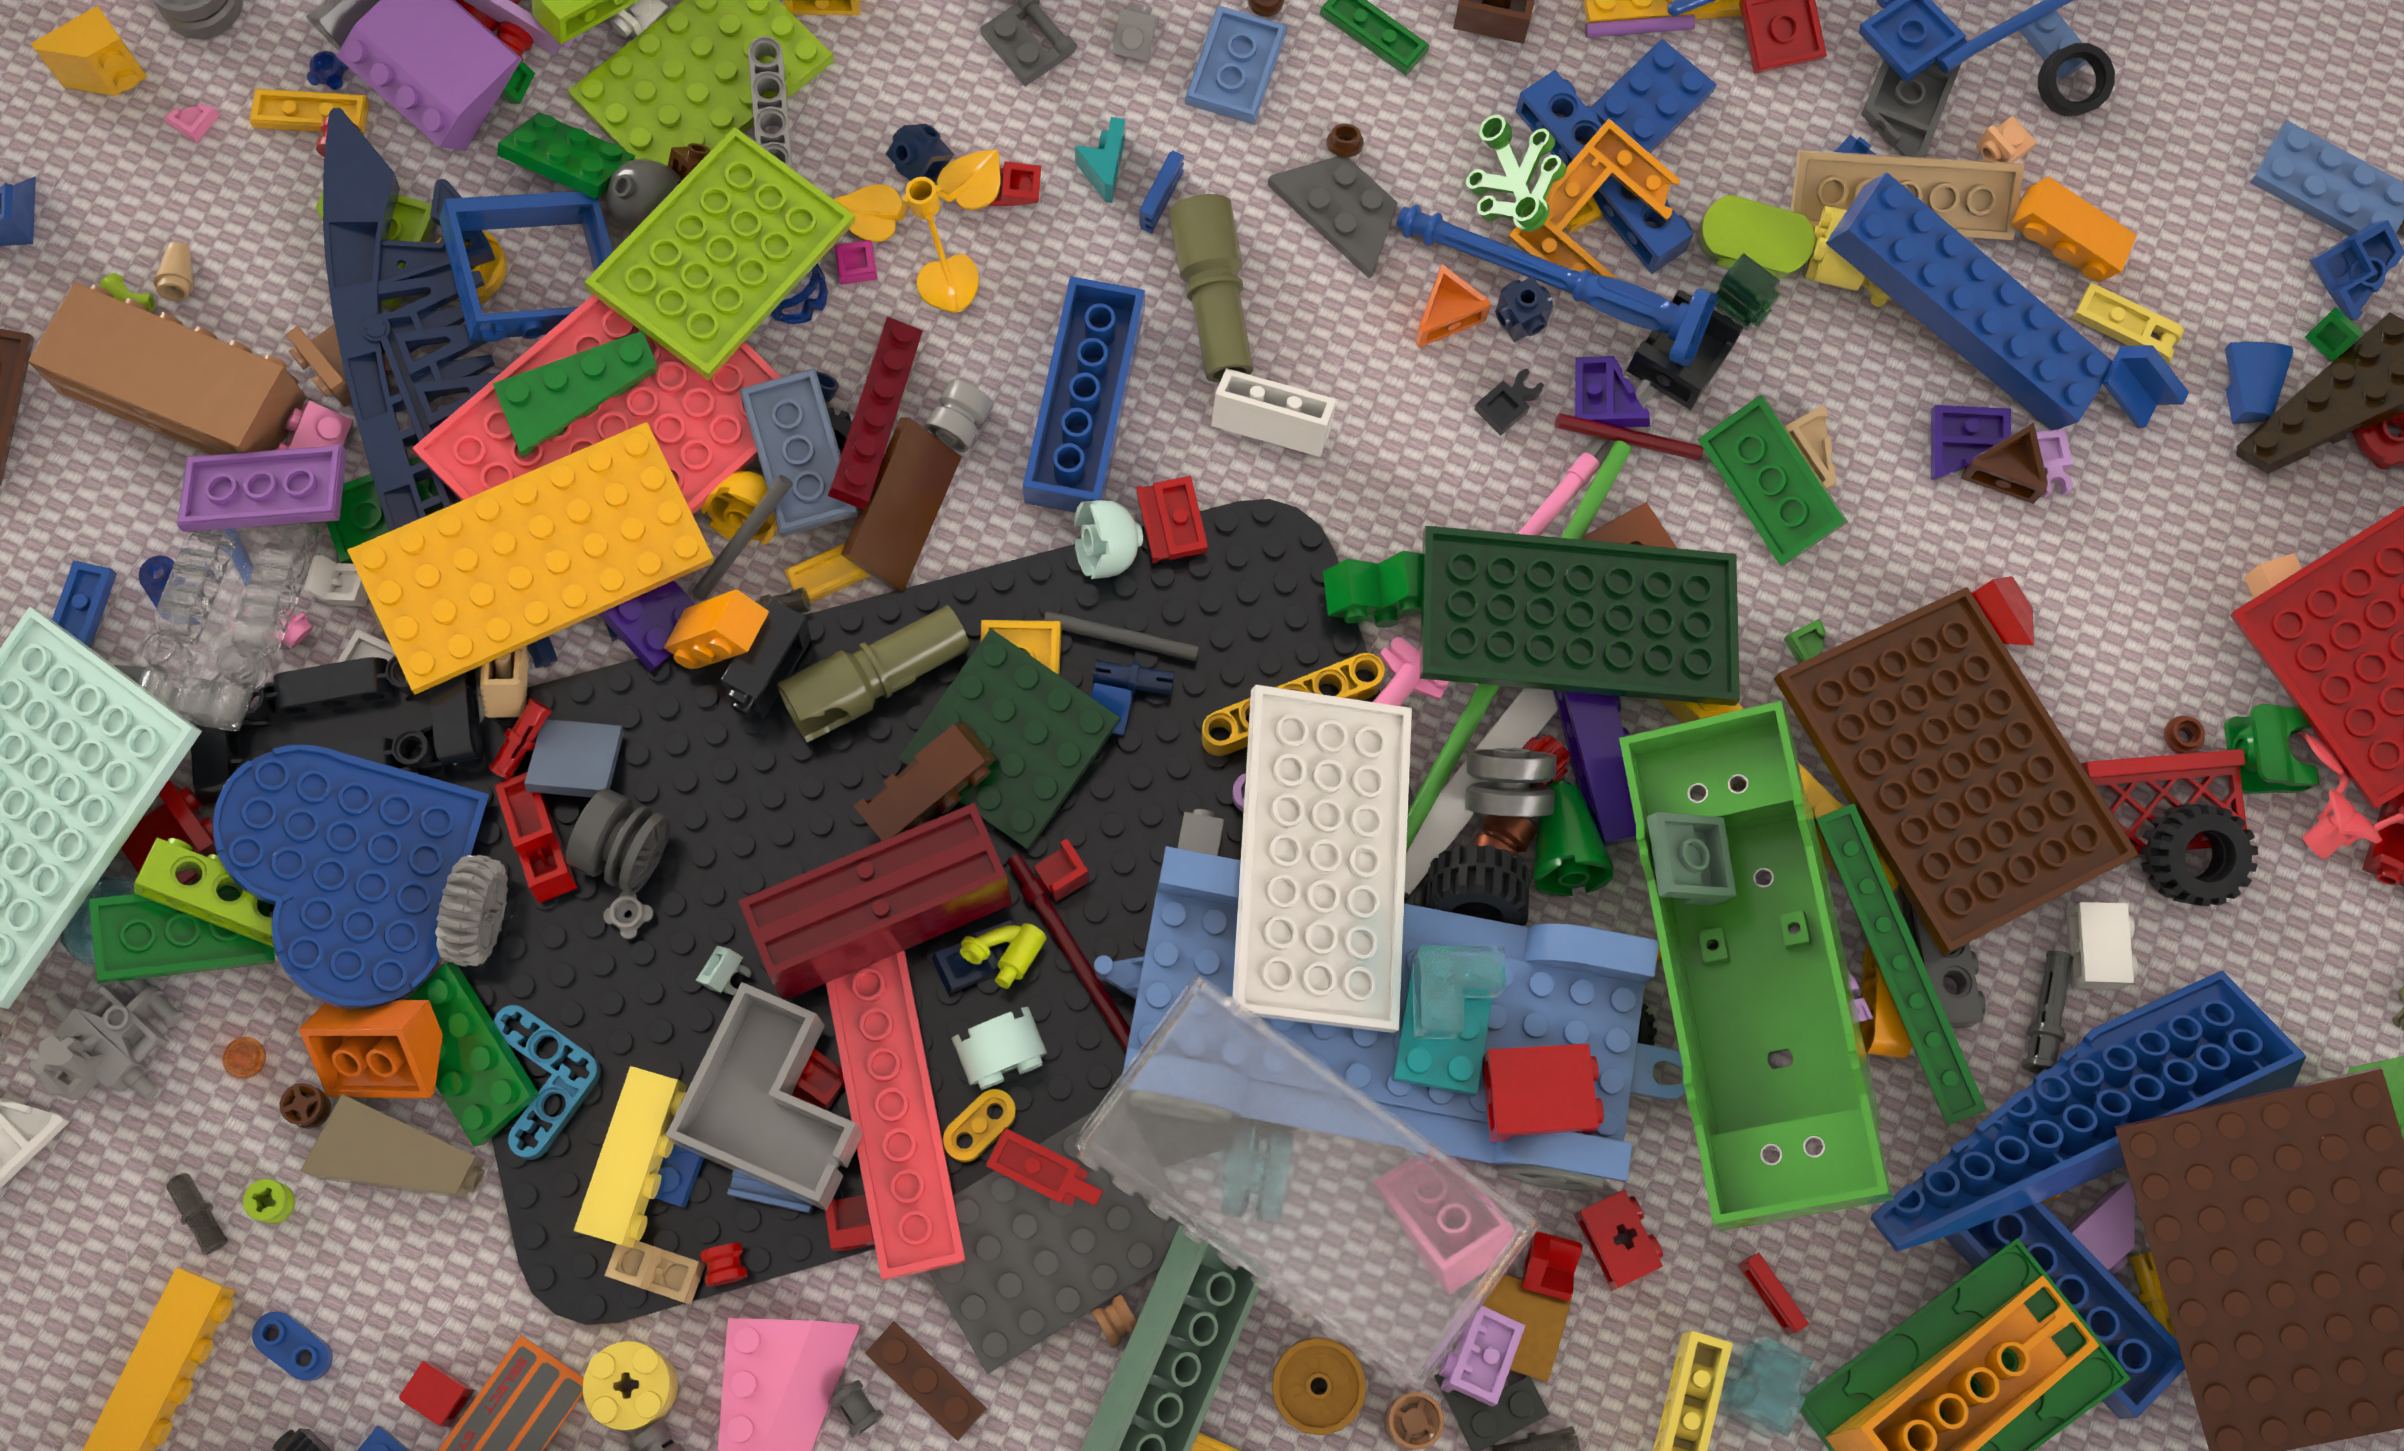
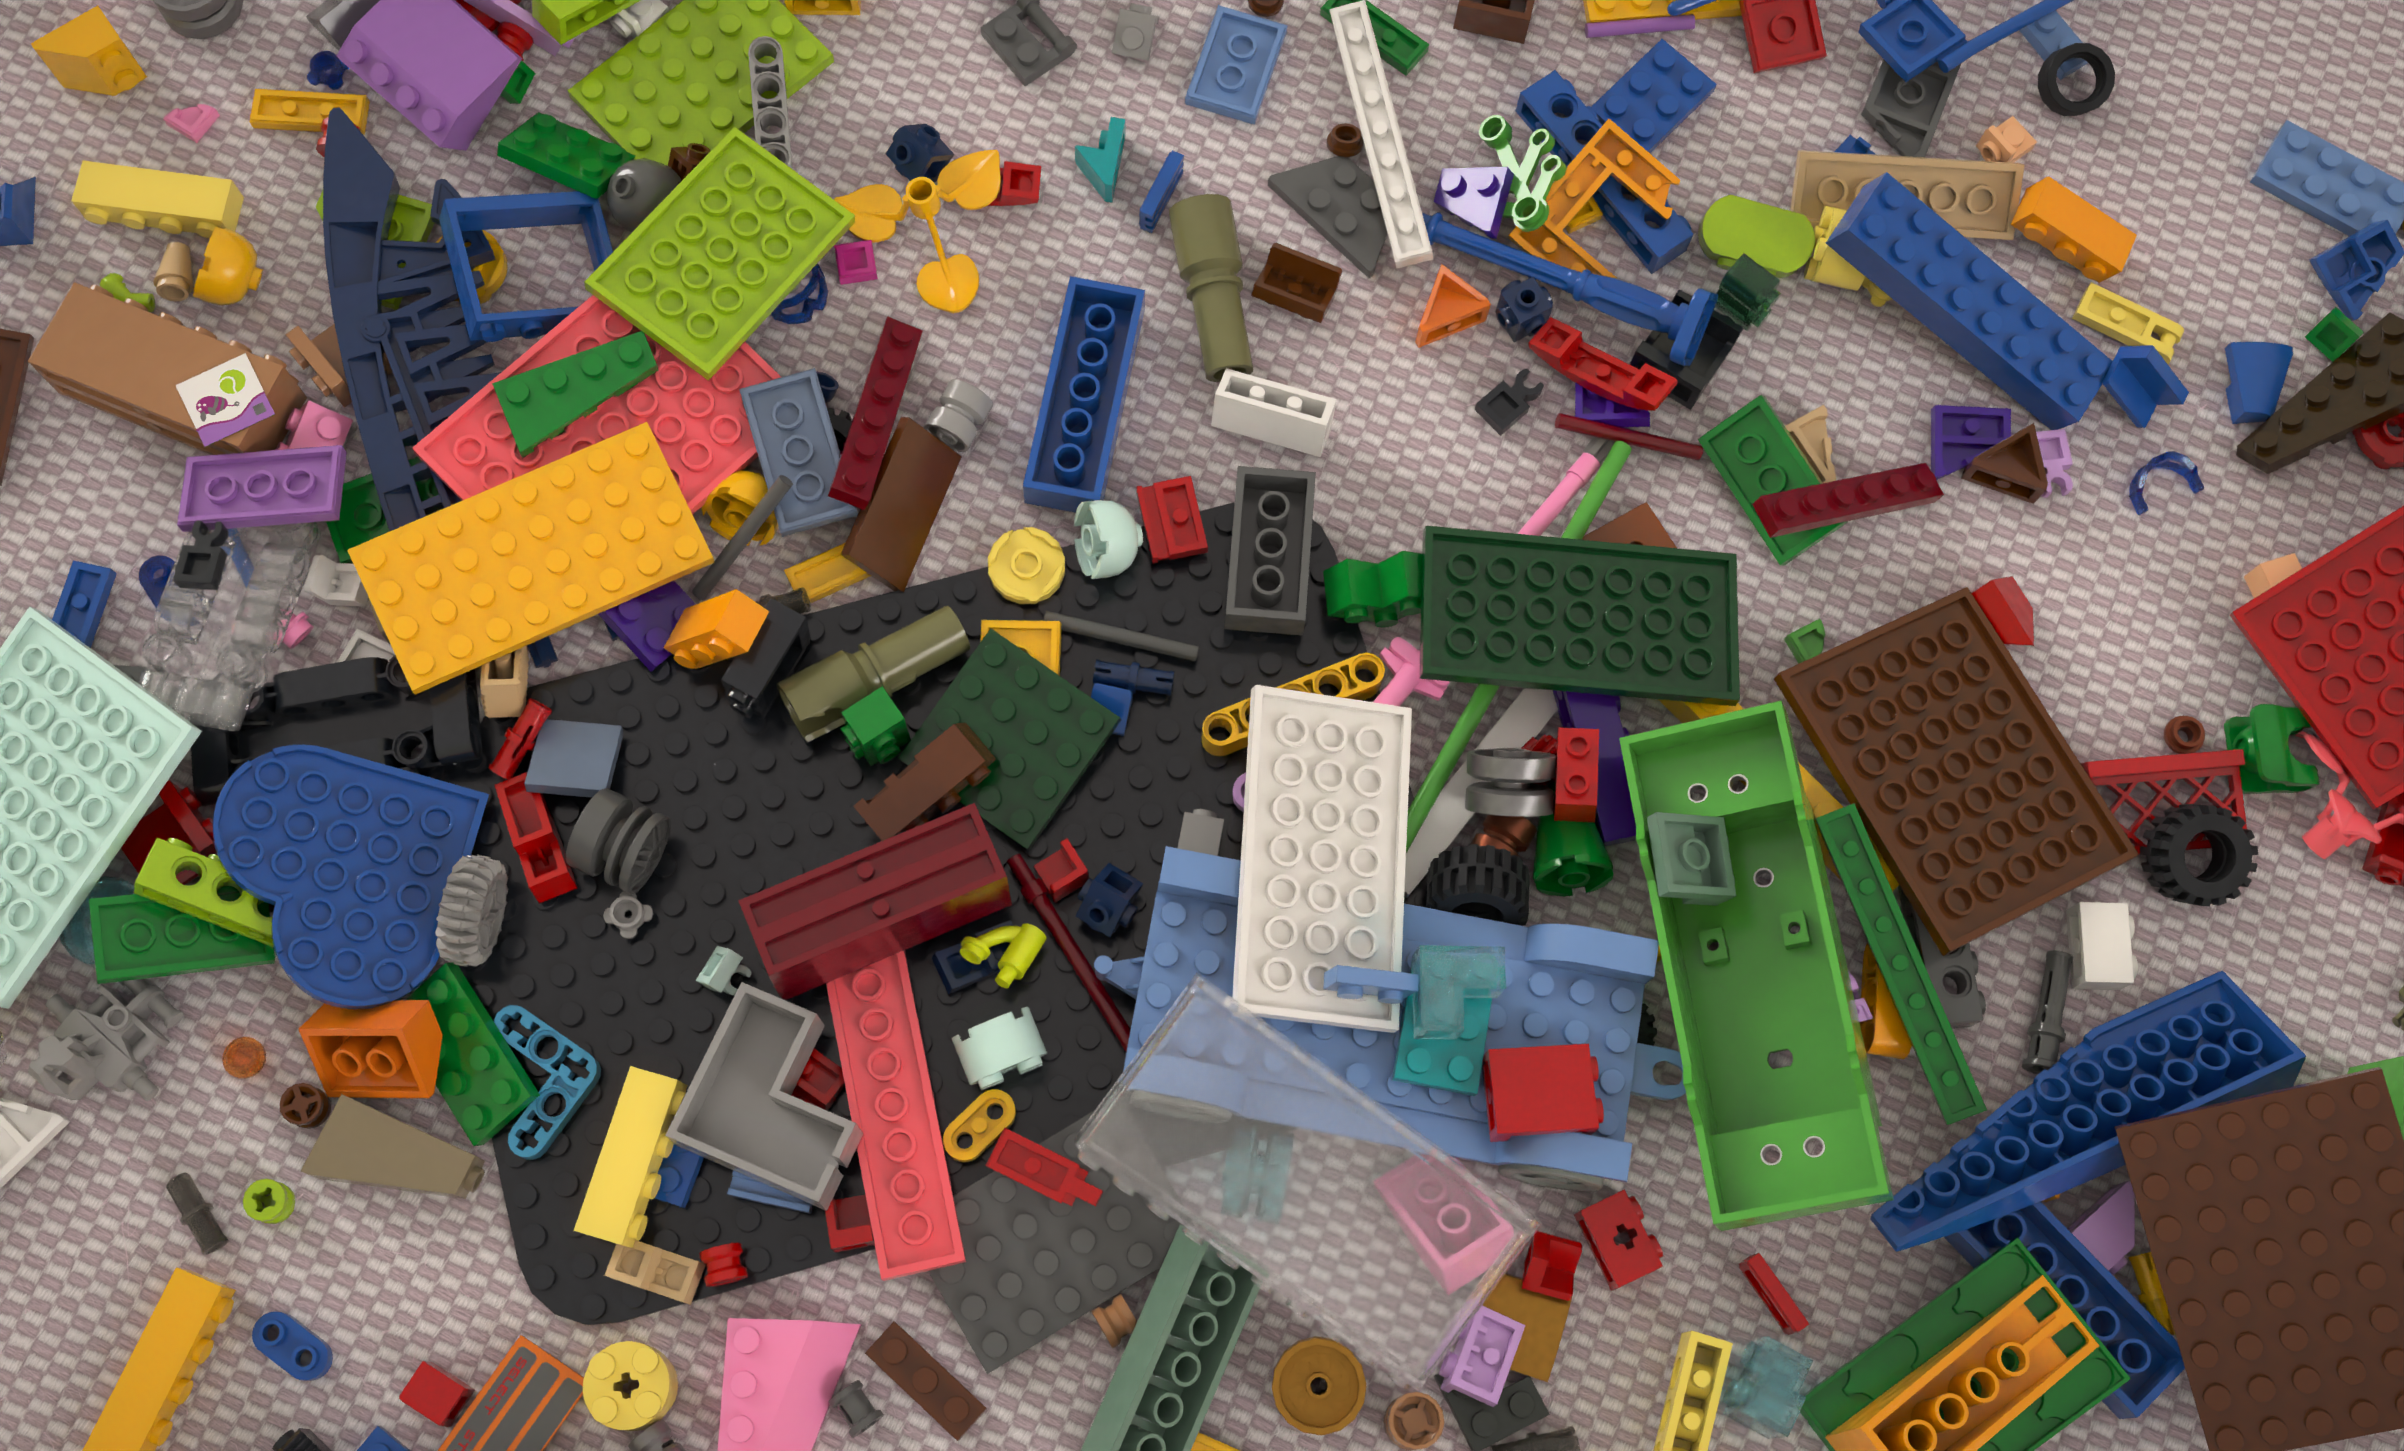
(156, 199): none -> light yellow brick
(202, 563): none -> black plate
(225, 399): none -> sticker
(227, 269): none -> yellow cylinder
(875, 728): none -> green brick
(1026, 565): none -> light yellow tile
(1109, 900): none -> dark blue brick
(1270, 550): none -> dark grey brick
(1297, 282): none -> reddish brown bracket
(1354, 982): none -> medium blue plate
(1381, 135): none -> white tile
(1475, 195): none -> wing
(1576, 775): none -> red brick
(1598, 371): none -> red slope
(1847, 499): none -> dark red plate
(2185, 468): none -> clear blue helmet

